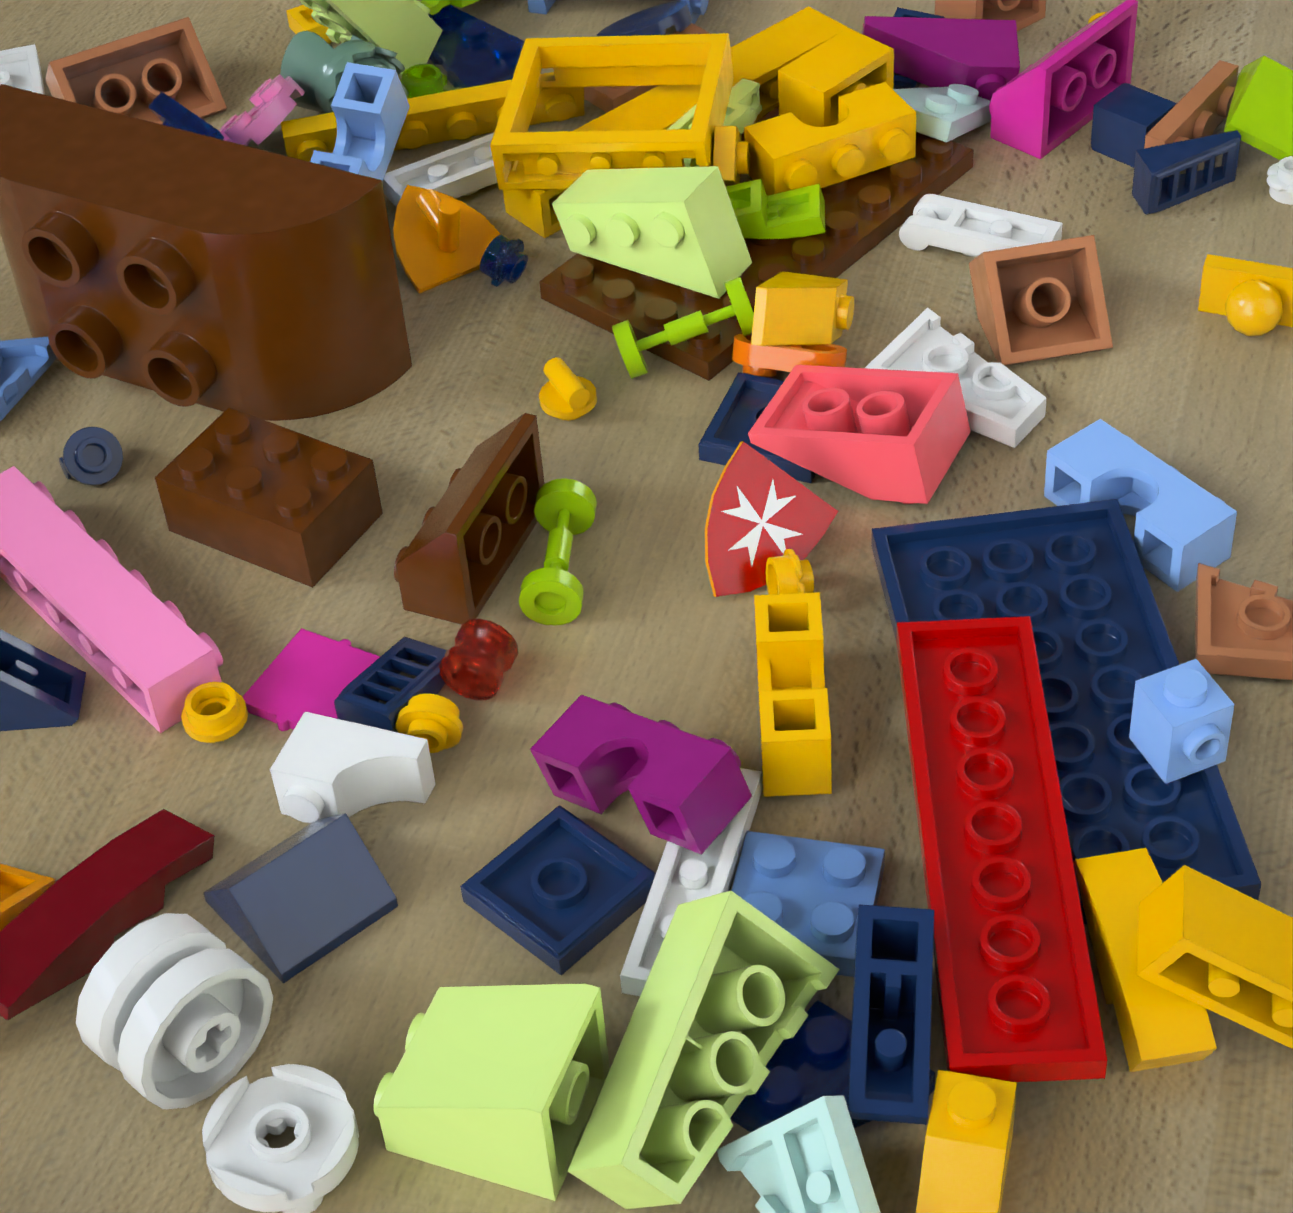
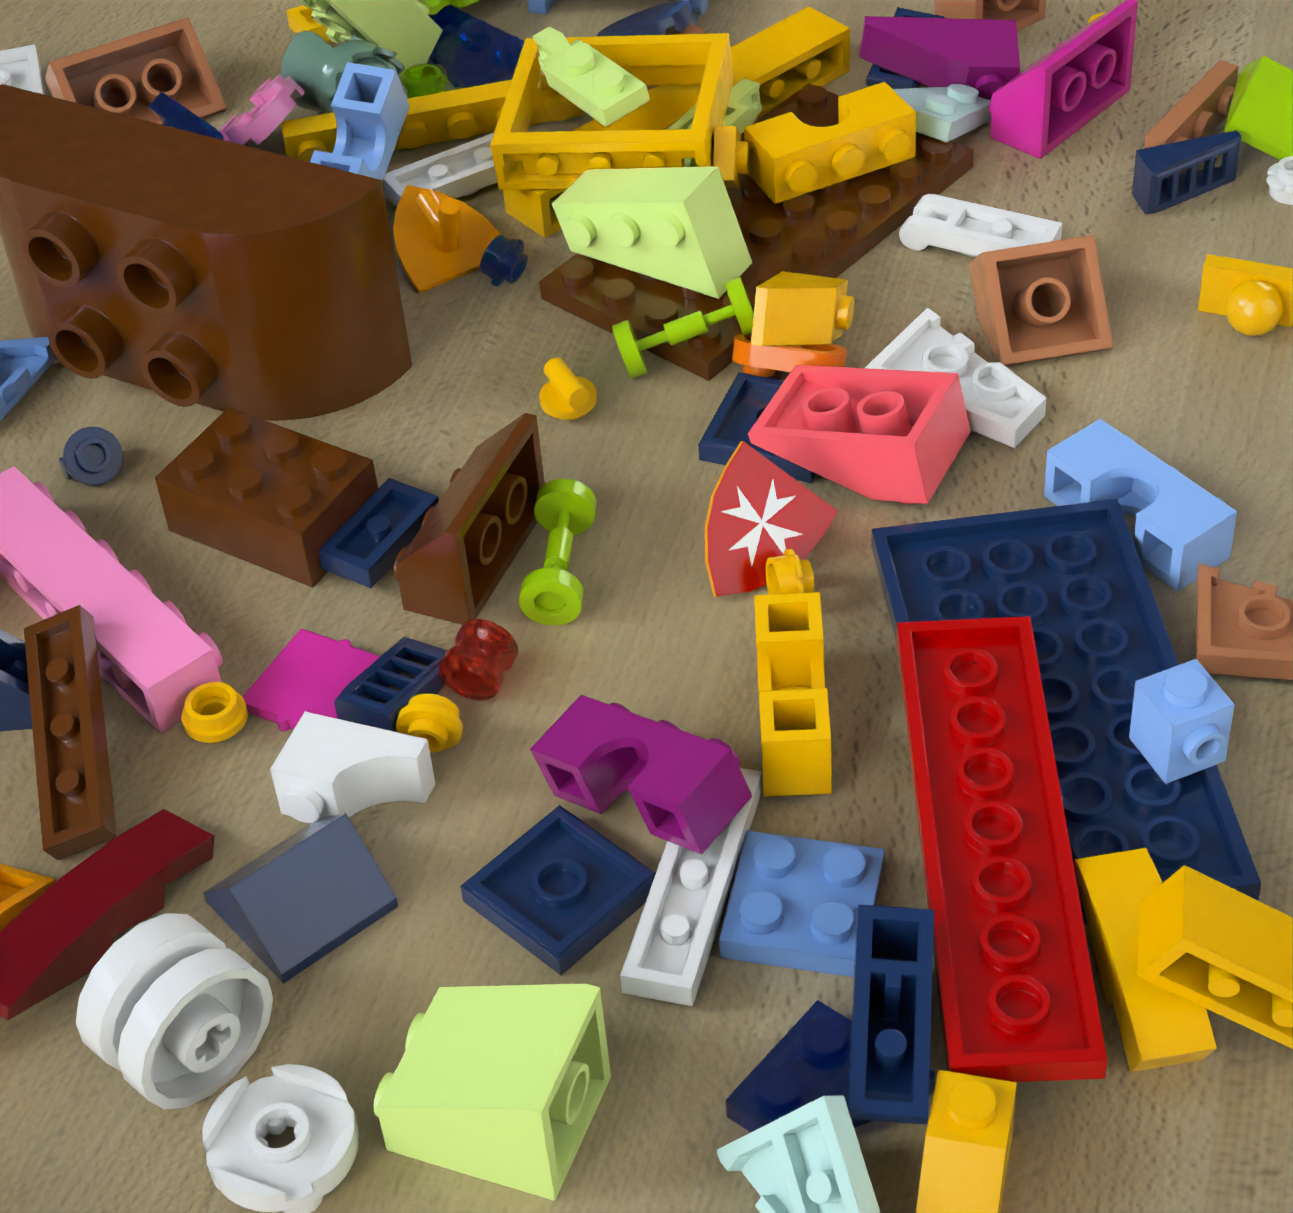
(69, 733): none -> reddish brown plate
(376, 533): none -> dark blue plate
(588, 77): none -> yellowish green hinge
(694, 1048): yellowish green wedge -> none
(777, 215): lime slope -> none
(832, 69): yellow brick -> none
(1124, 120): dark blue panel -> none

